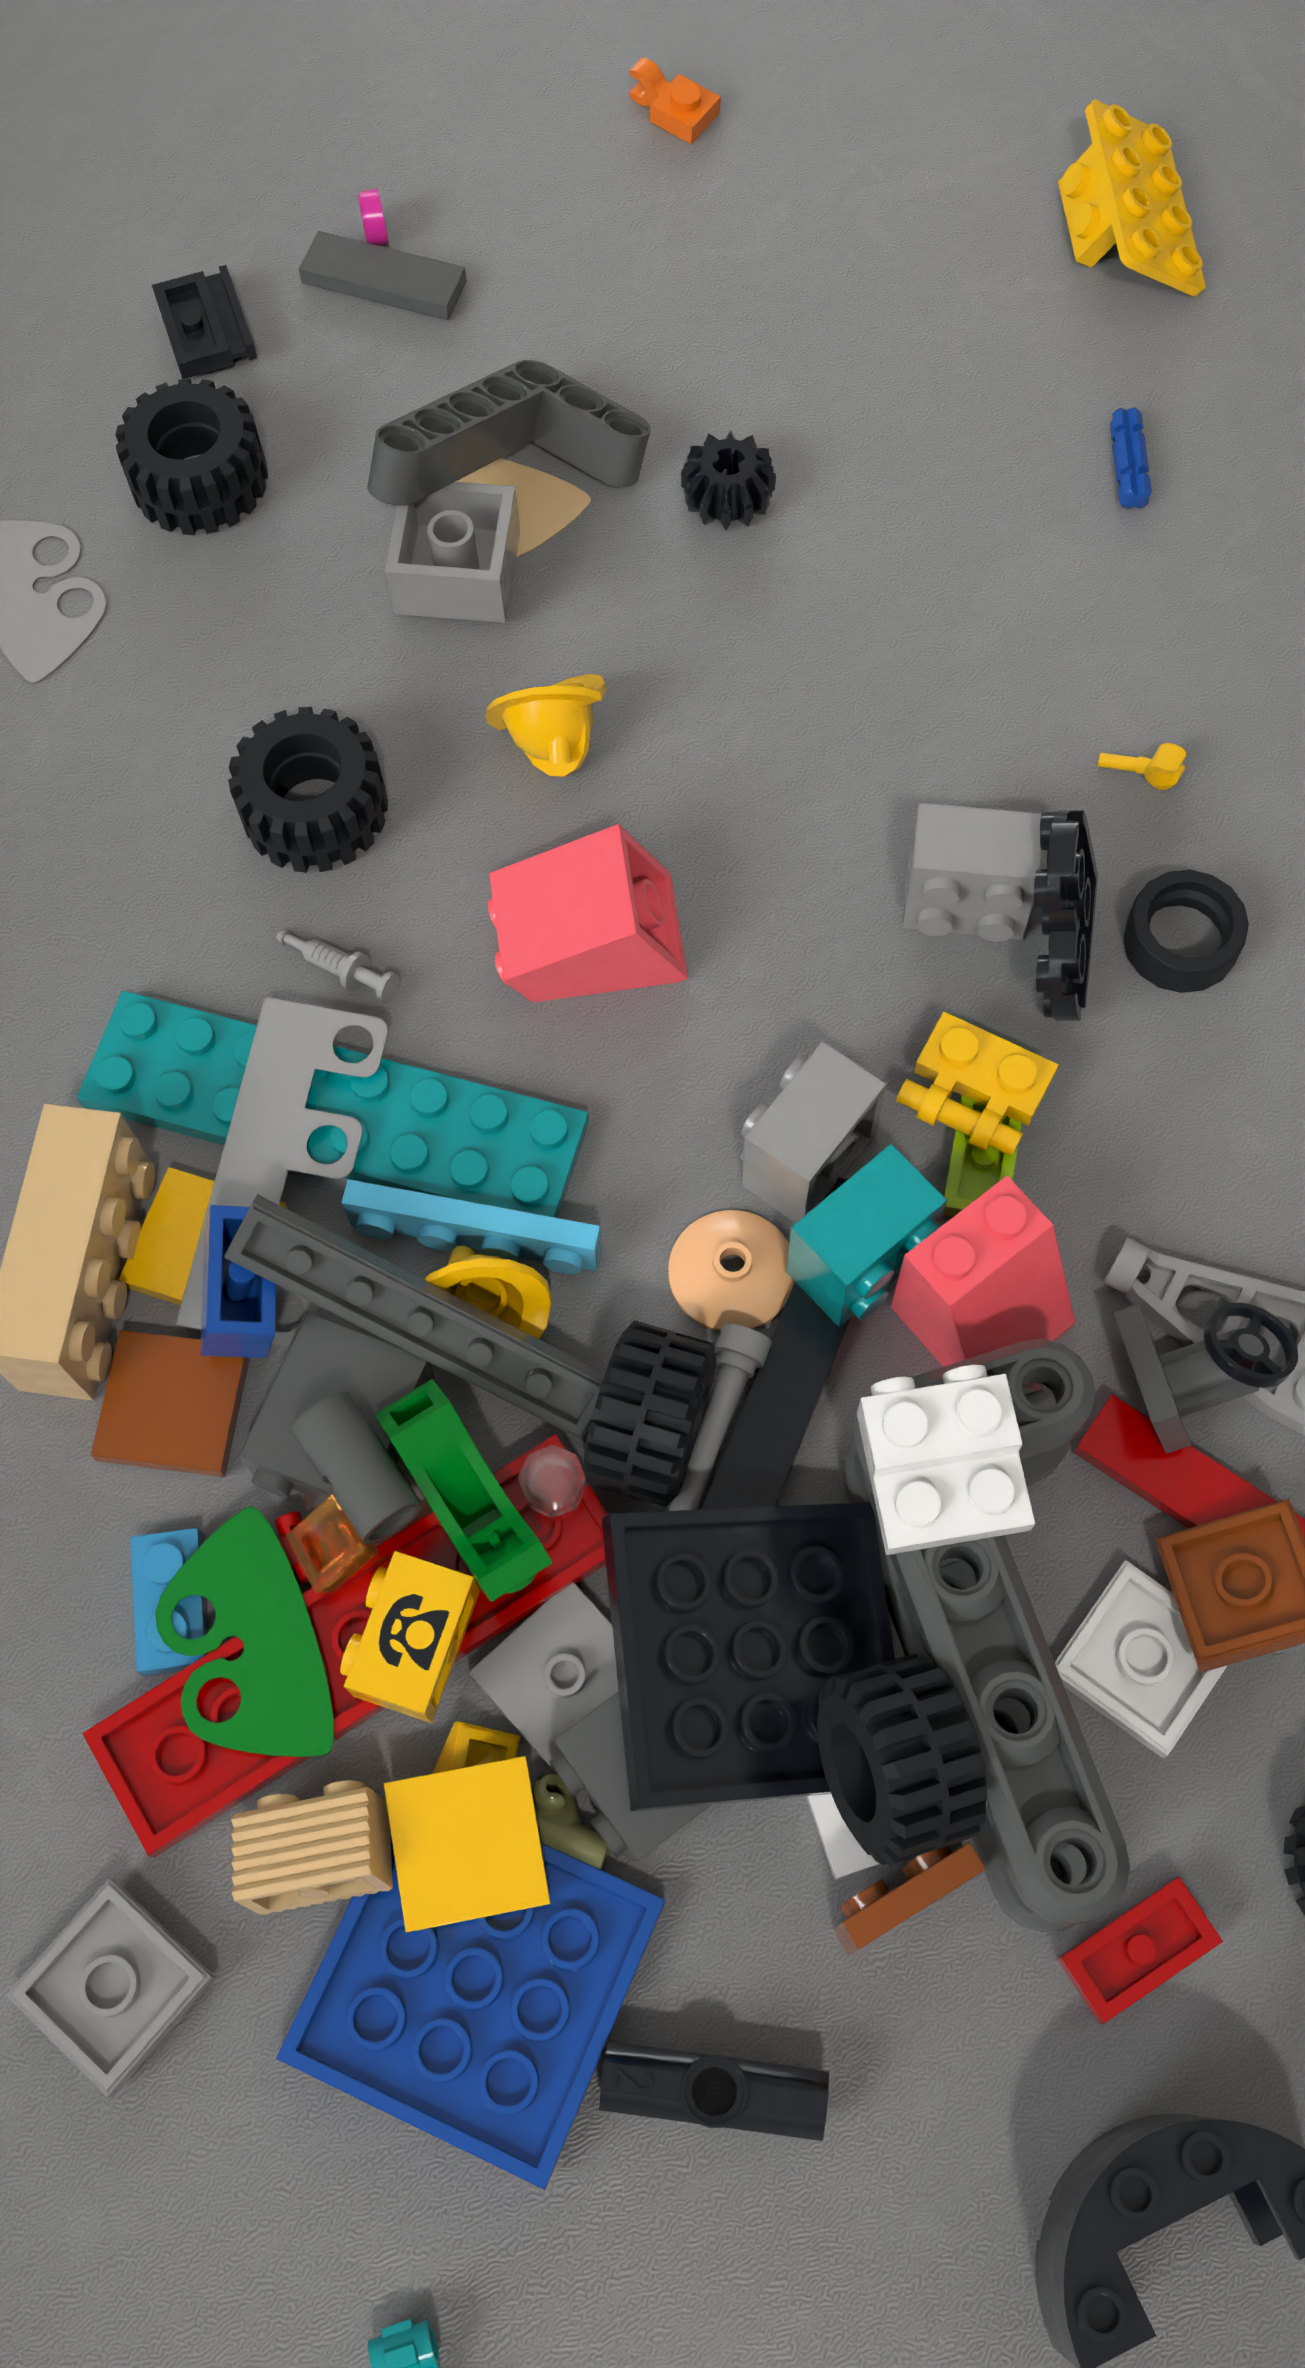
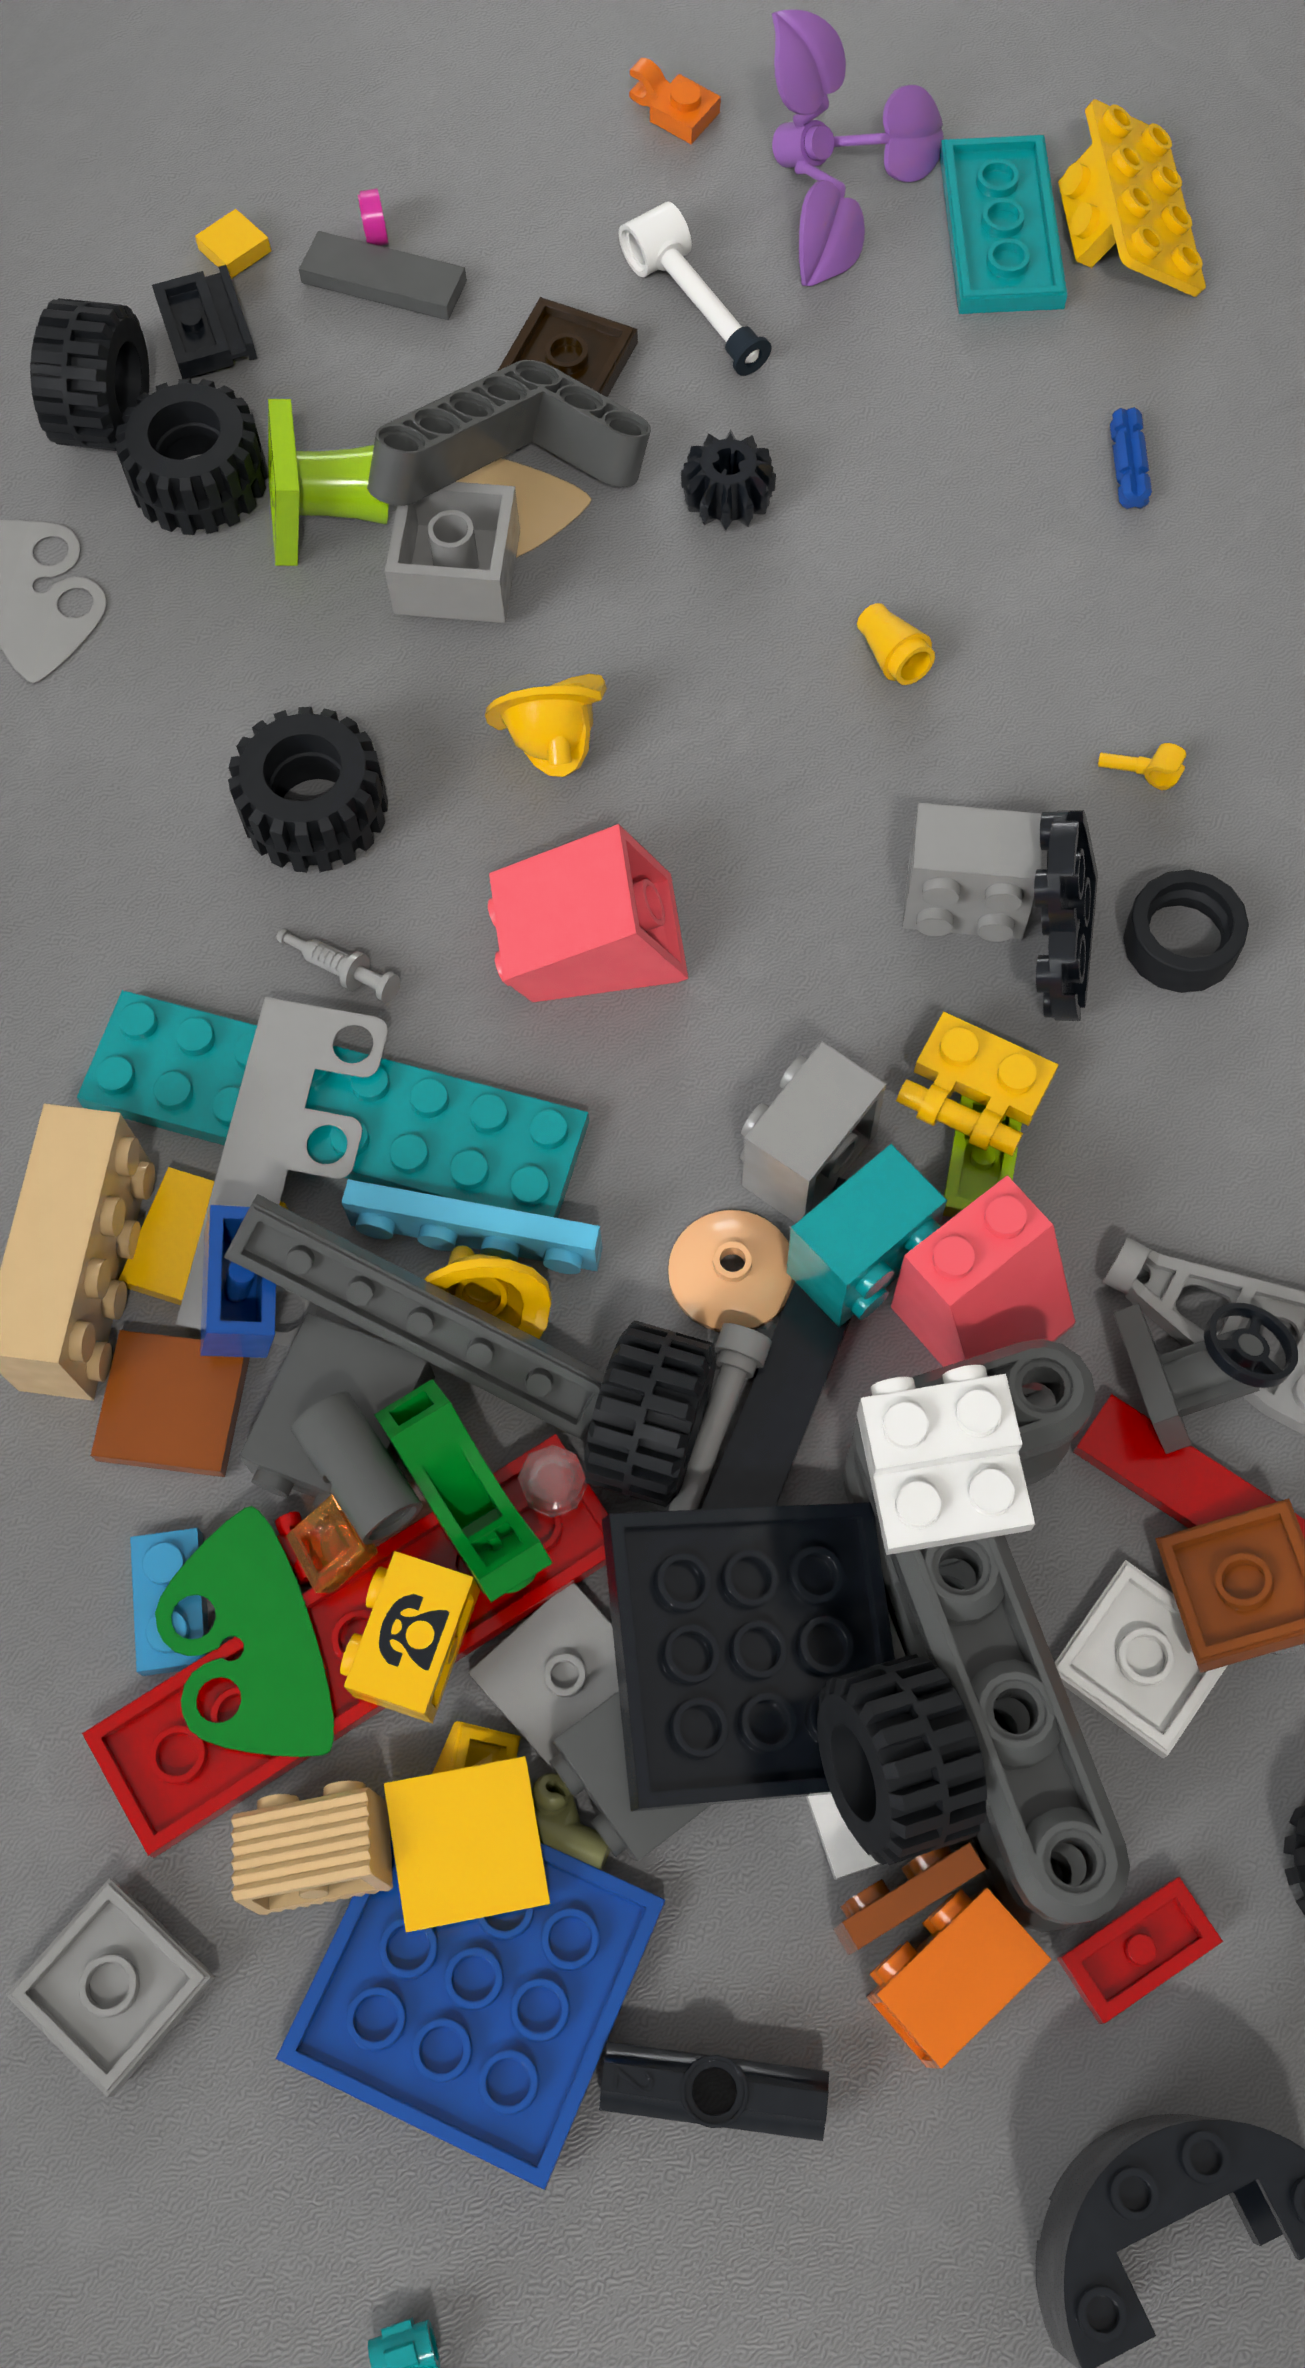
(87, 371): none -> black tyre
(233, 243): none -> yellow tile
(313, 483): none -> lime plant
(575, 344): none -> dark brown tile
(659, 243): none -> white piece
(807, 68): none -> medium lavender plant
(899, 647): none -> yellow cone
(956, 1976): none -> orange piece
(1002, 224): none -> teal tile

